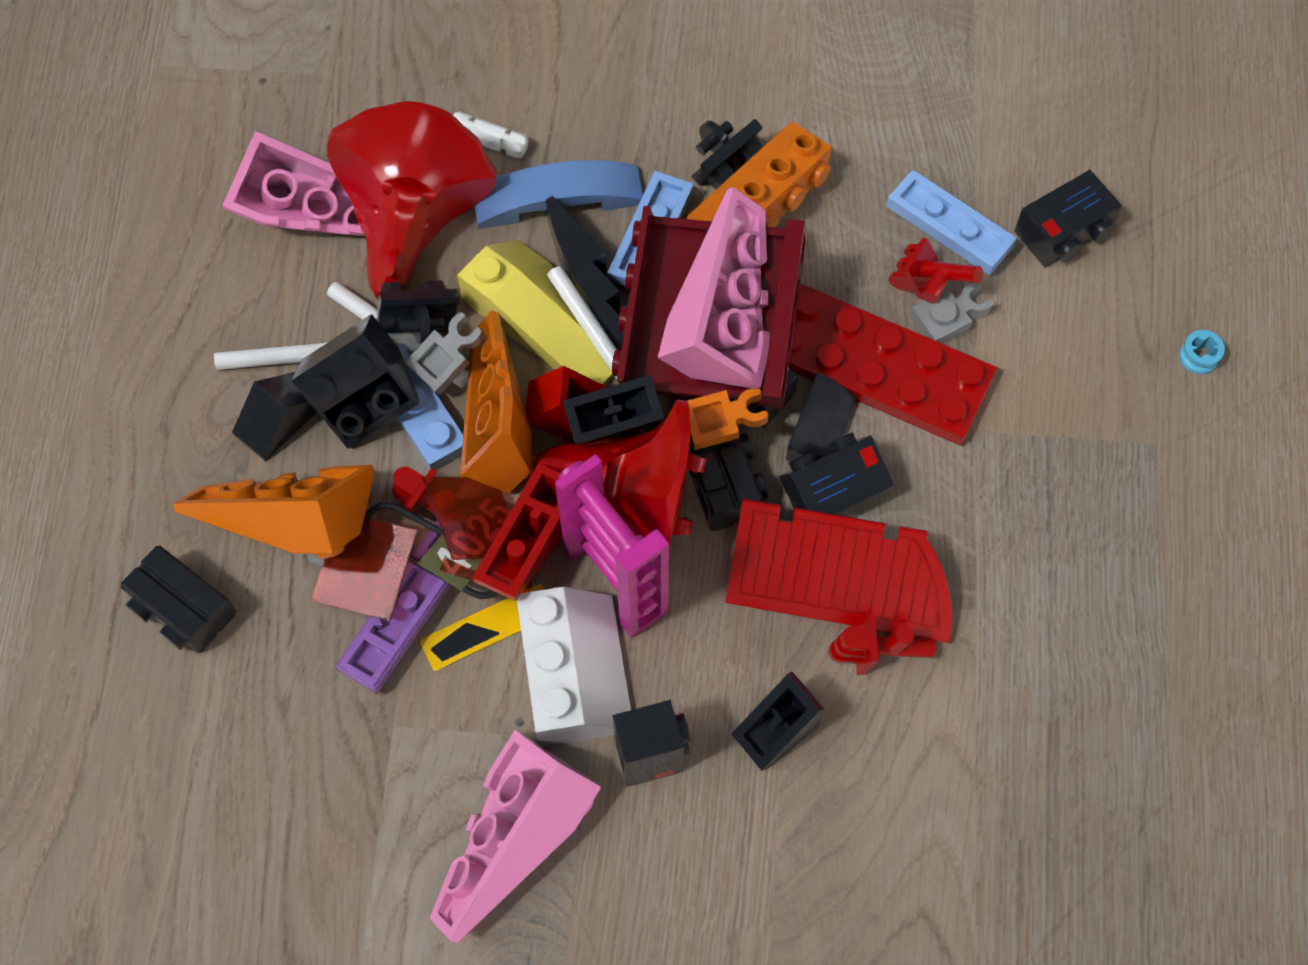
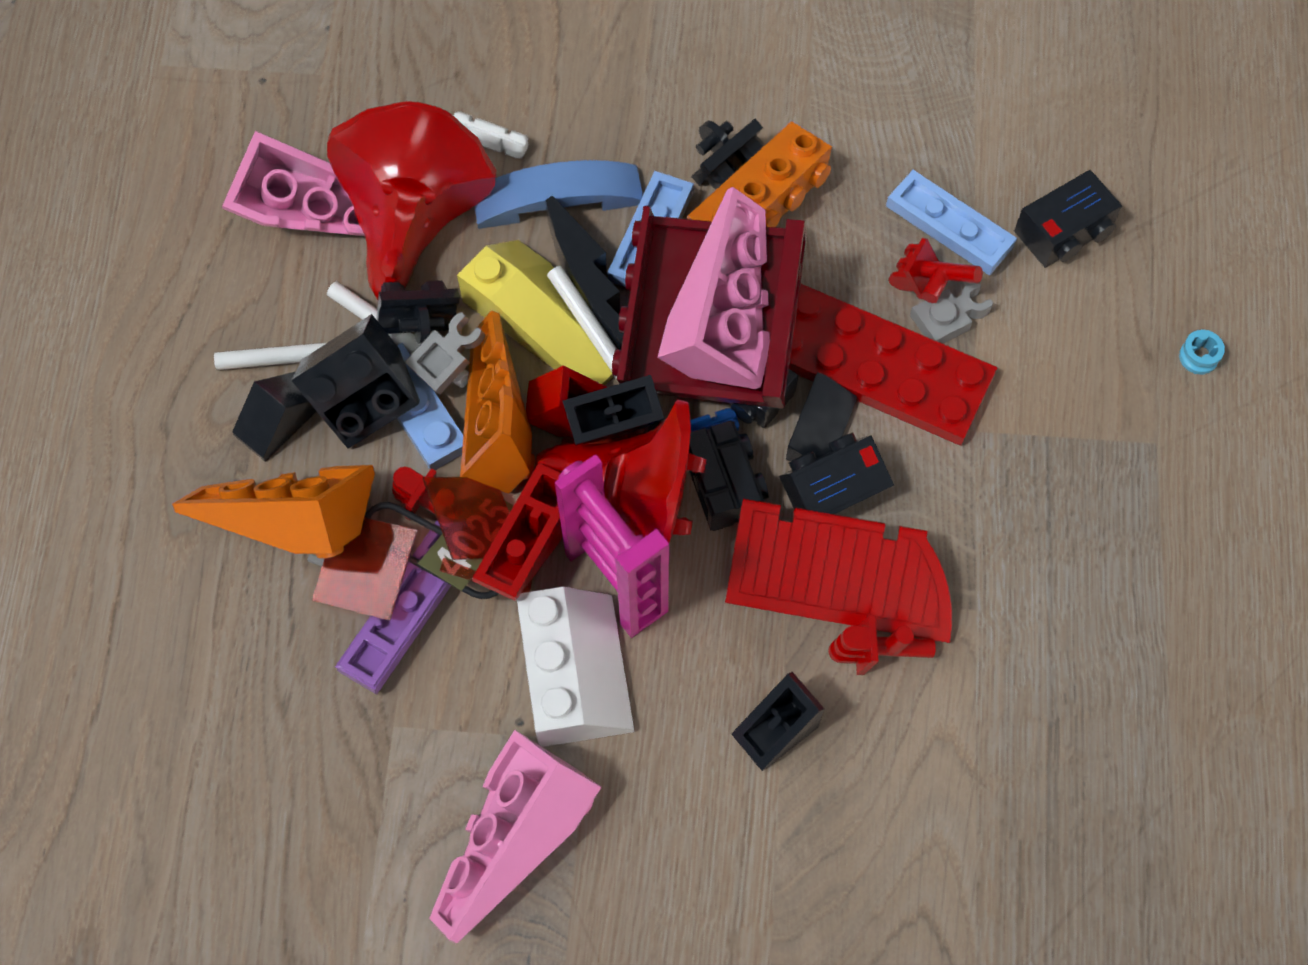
(178, 600): black brick -> none
(473, 633): yellow sticker -> none
(651, 742): black brick -> none
(716, 418): orange plate -> none

